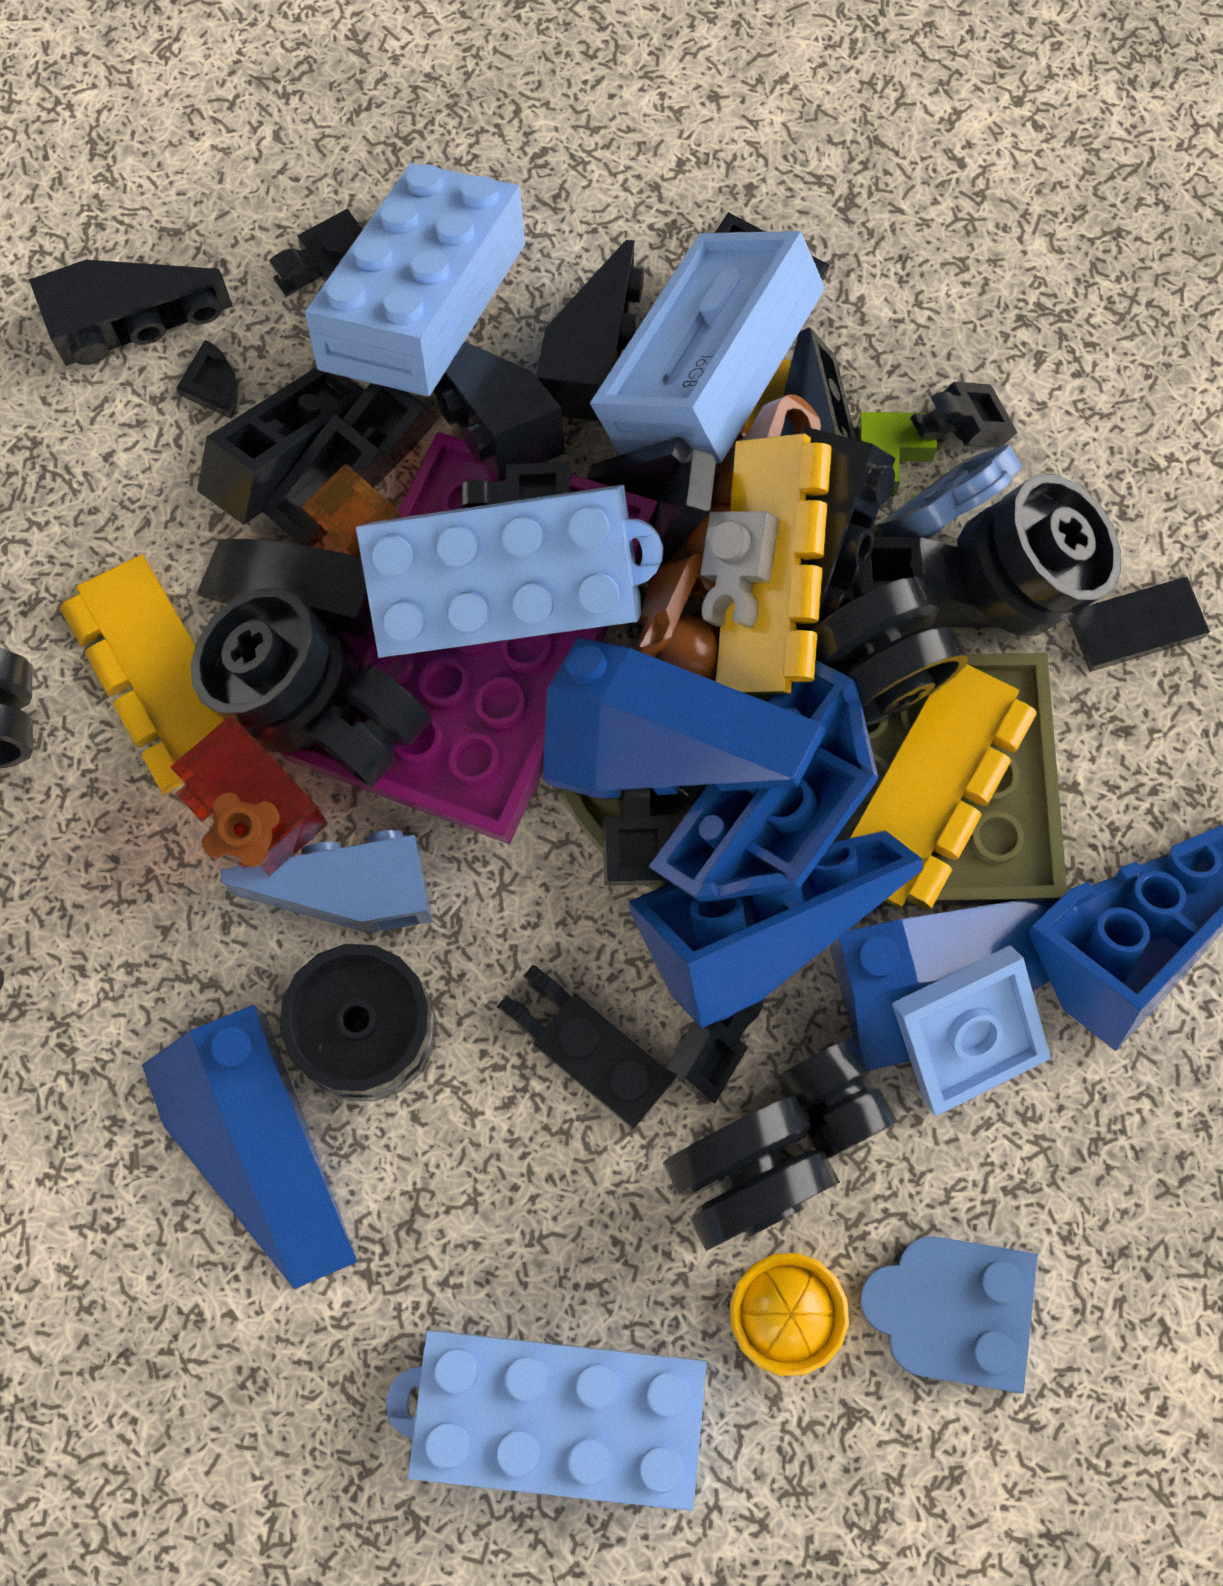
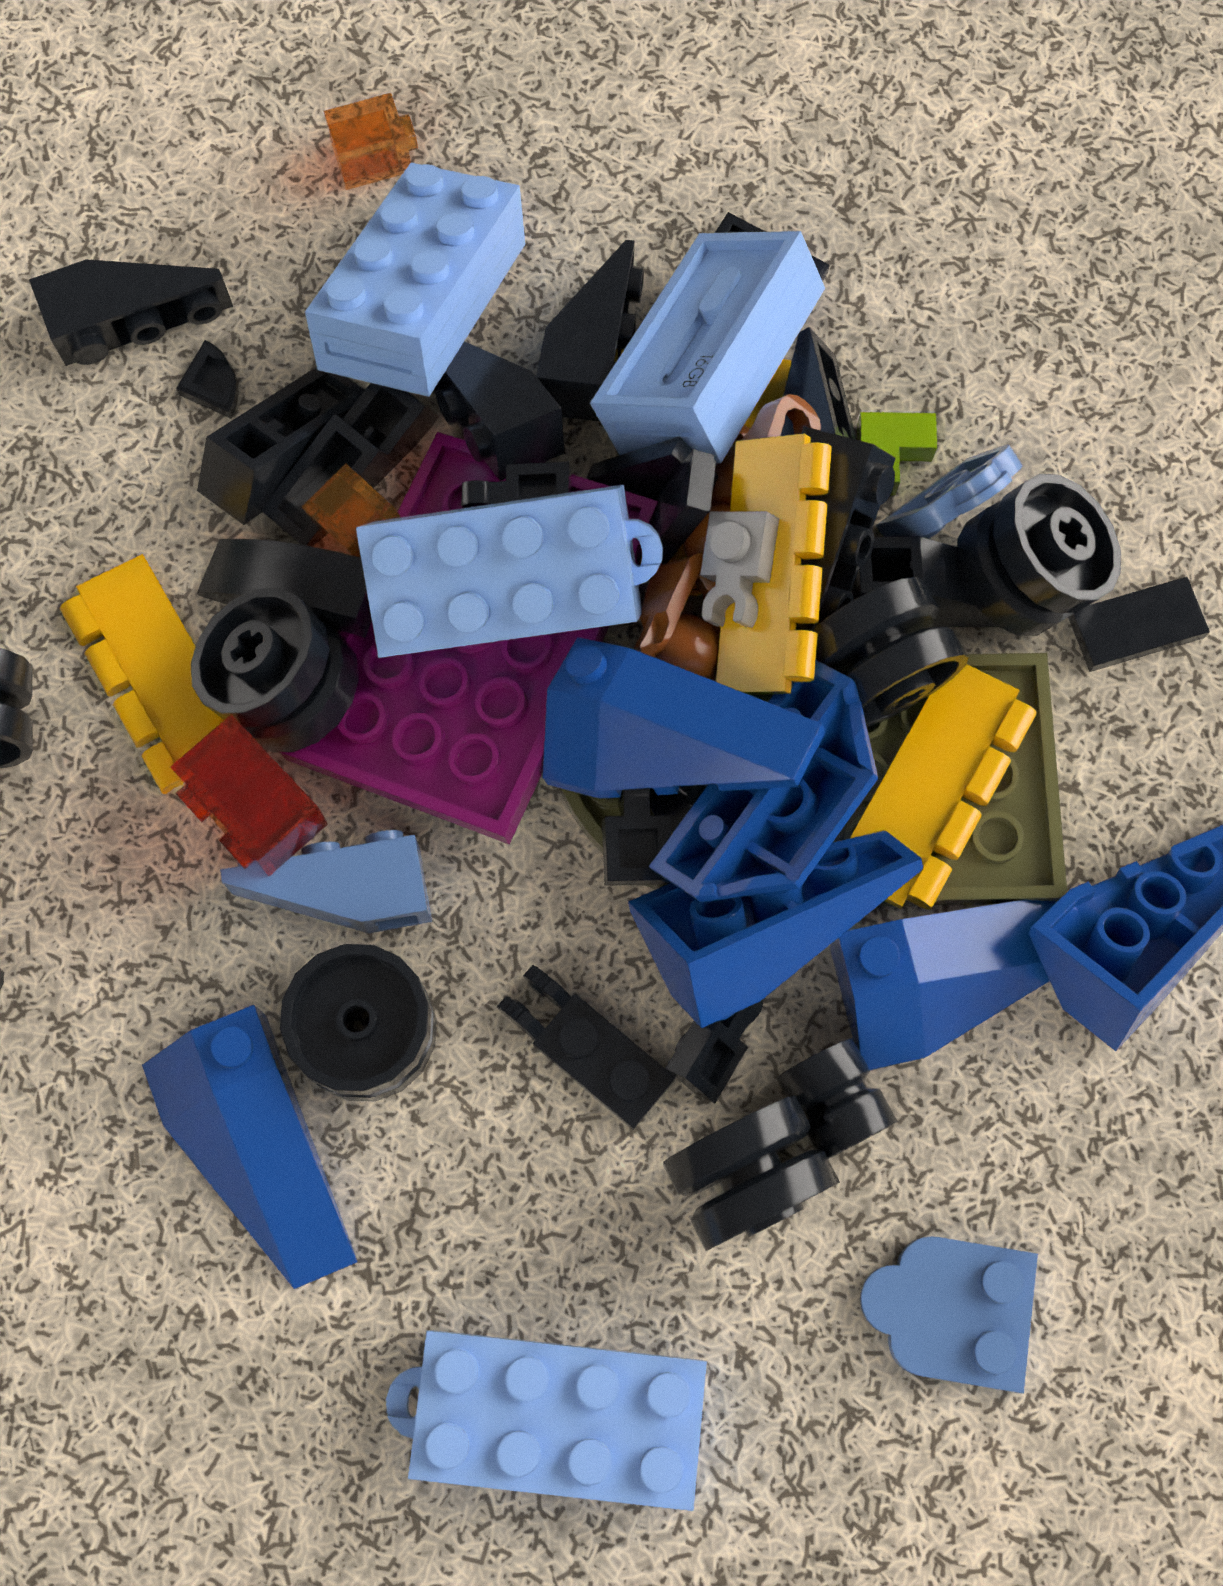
(254, 844): dark orange plate -> none
(319, 255): black plate -> none
(370, 140): none -> clear orange brick
(371, 725): black wheel -> none
(789, 1314): yellow hat -> none
(970, 413): black plate -> none
(972, 1030): light blue plate -> none

